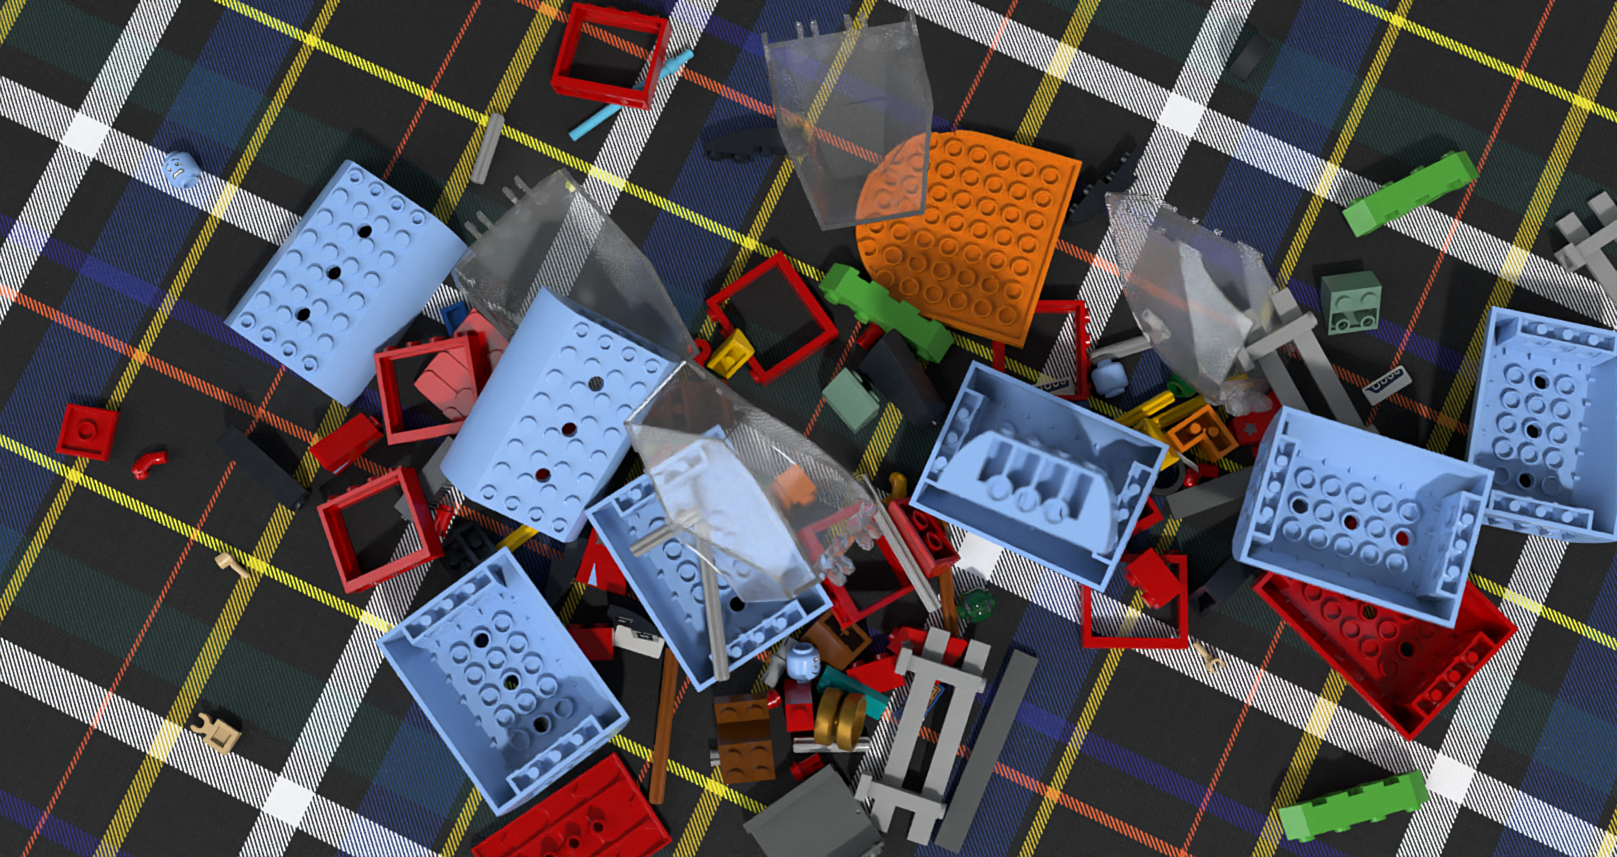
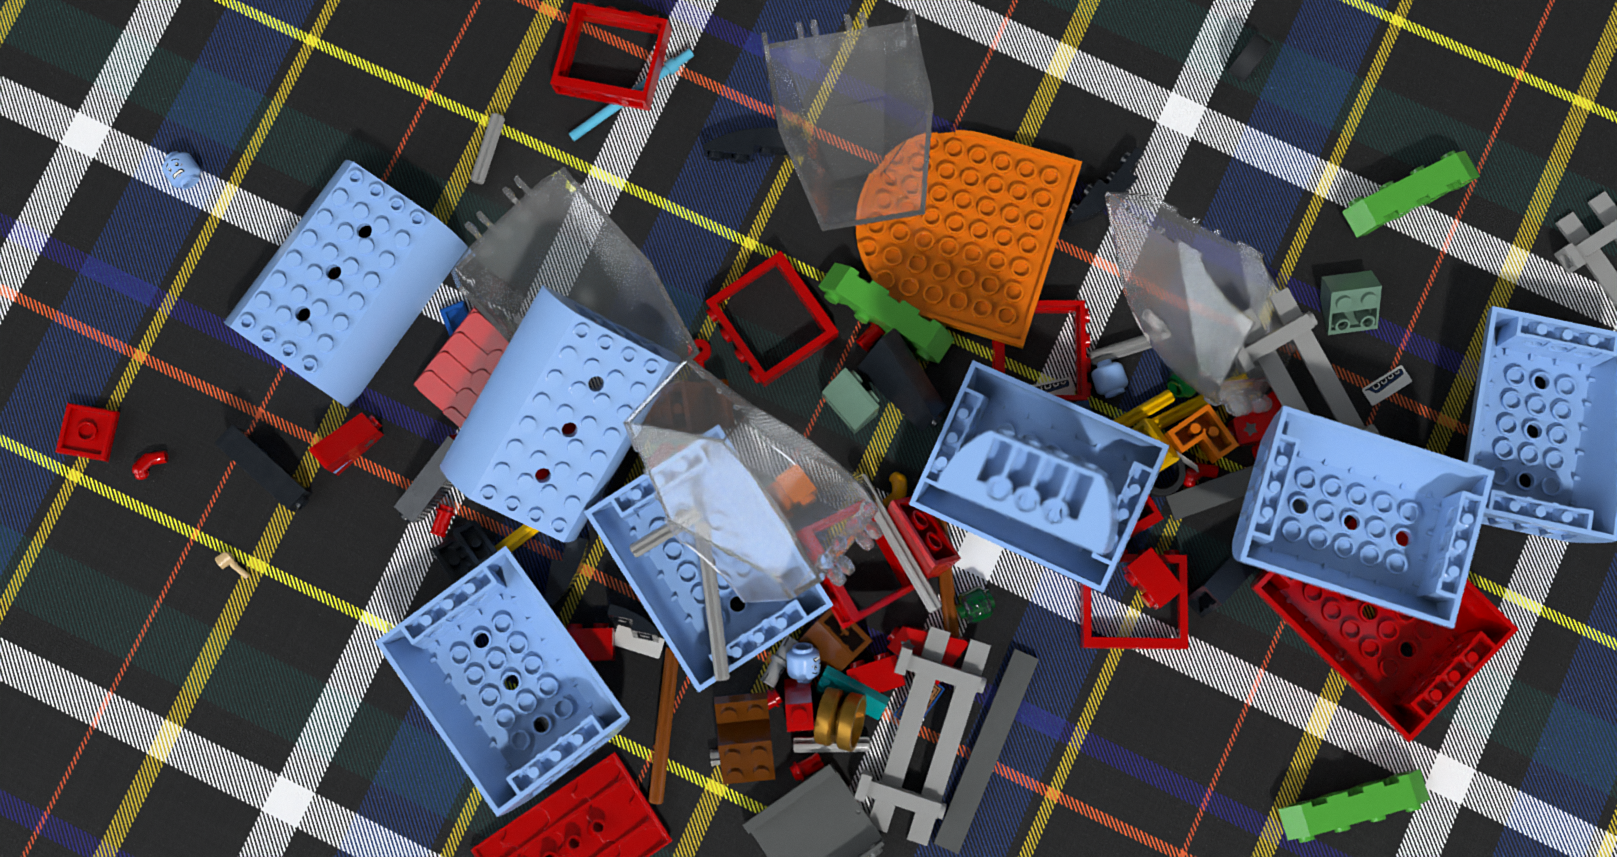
(219, 734): tan plate -> none
(340, 543): red window -> none
(389, 389): red window -> none
(600, 569): red slope -> none
(731, 354): yellow slope -> none
(1208, 658): tan hand -> none

